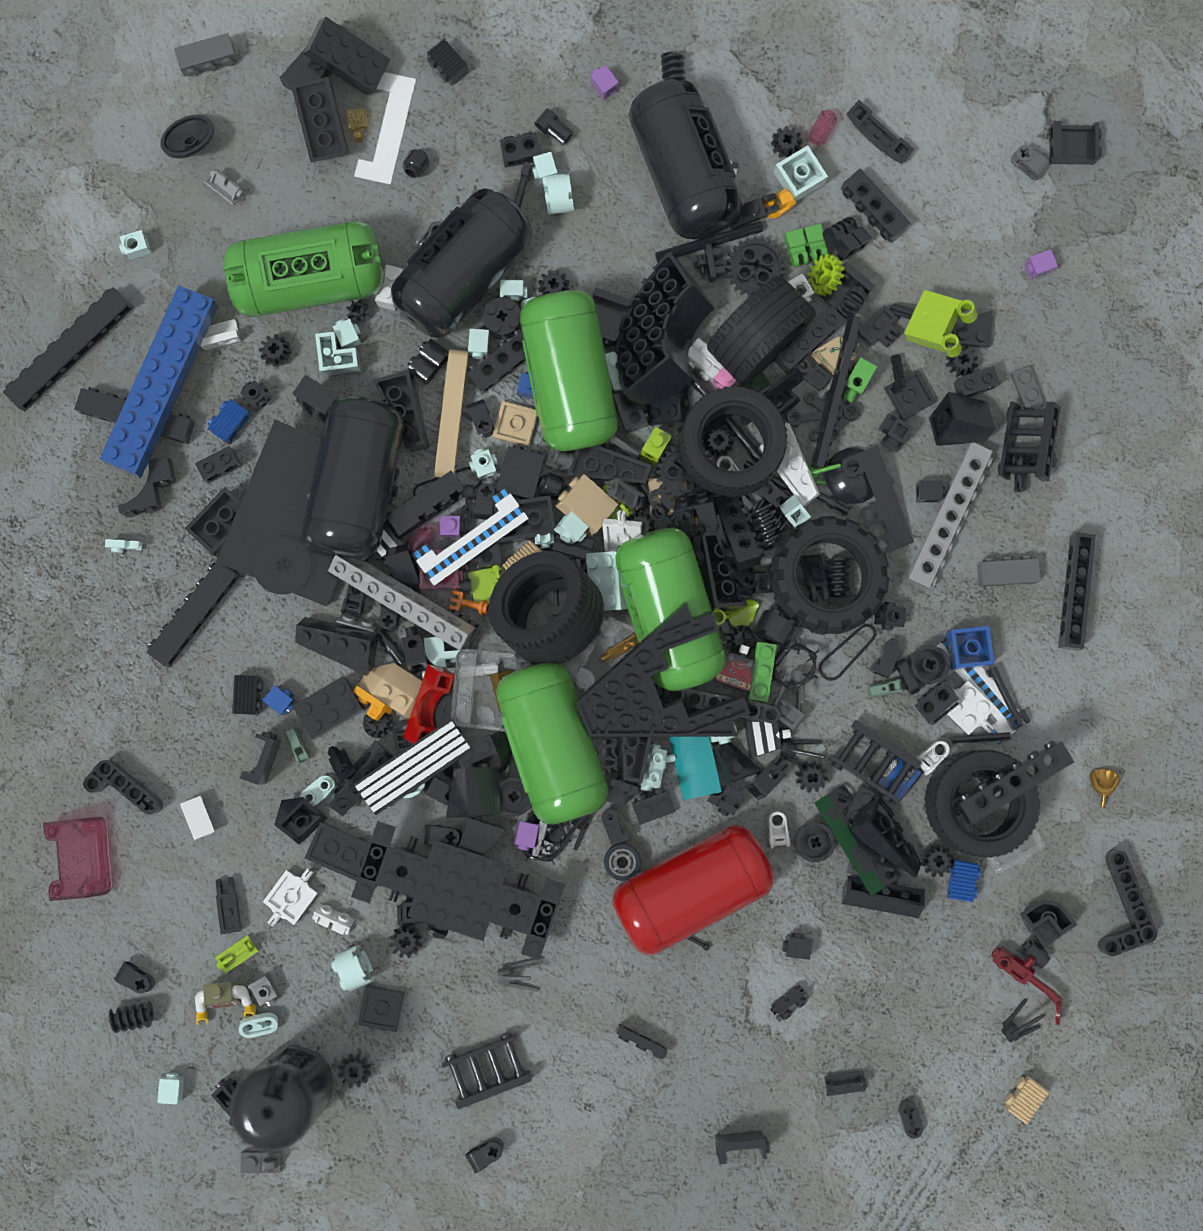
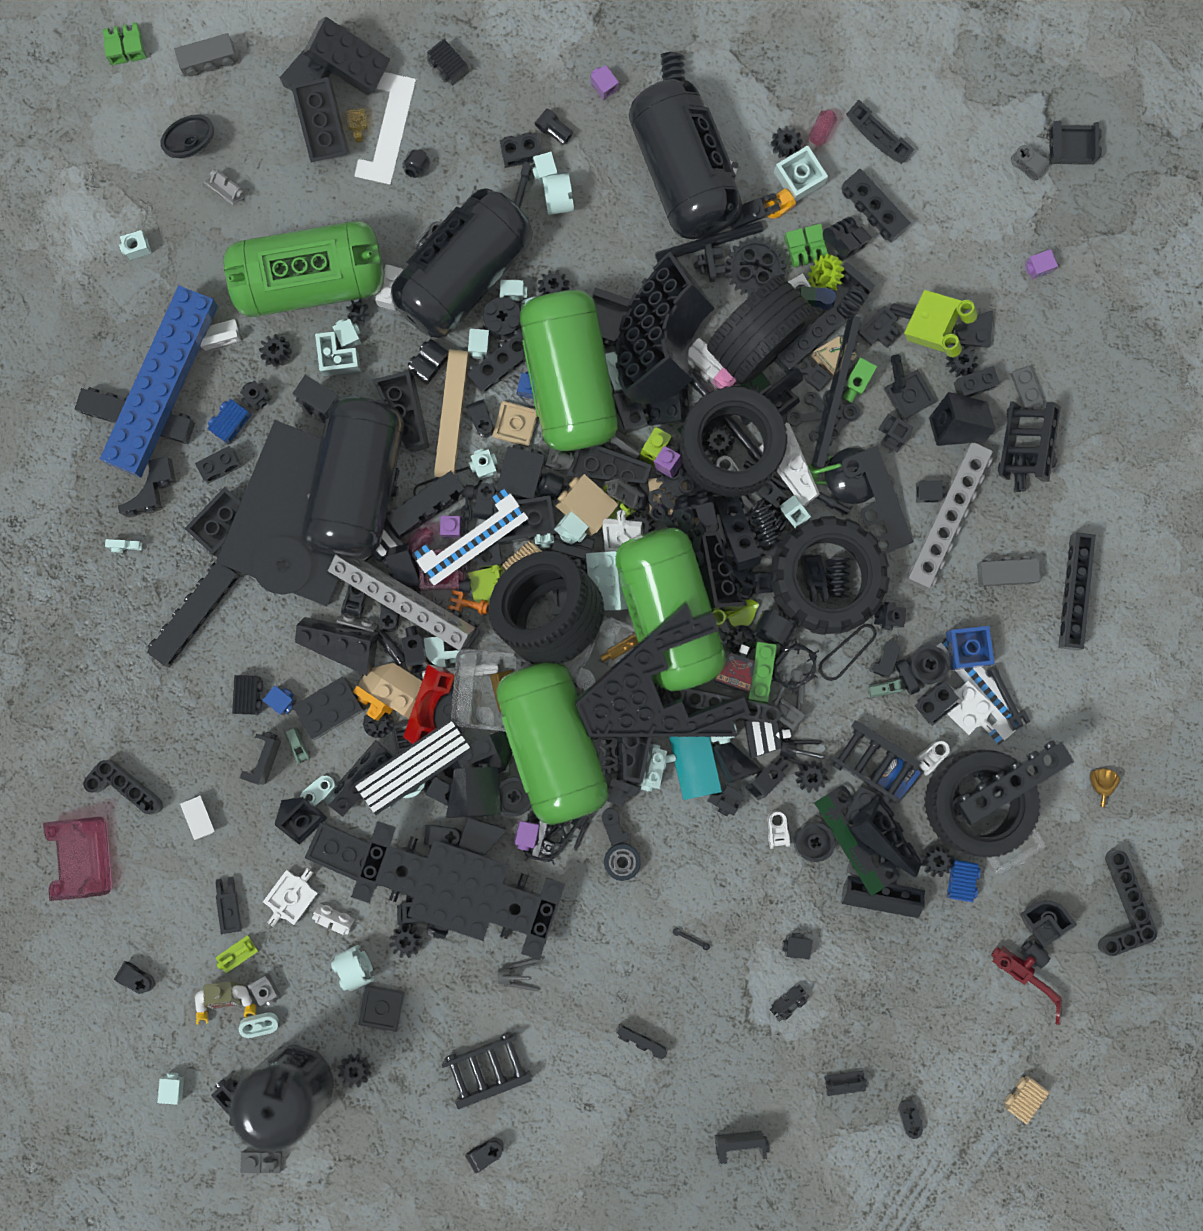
(67, 349): black brick -> none
(131, 46): none -> bright green legs
(131, 1019): black piece -> none
(340, 763): black hinge -> none
(653, 806): black bracket -> none
(668, 462): none -> medium lavender brick
(693, 889): red piece -> none
(819, 297): none -> dark blue leg
(981, 737): black bar -> none
(1012, 1031): black plant -> none

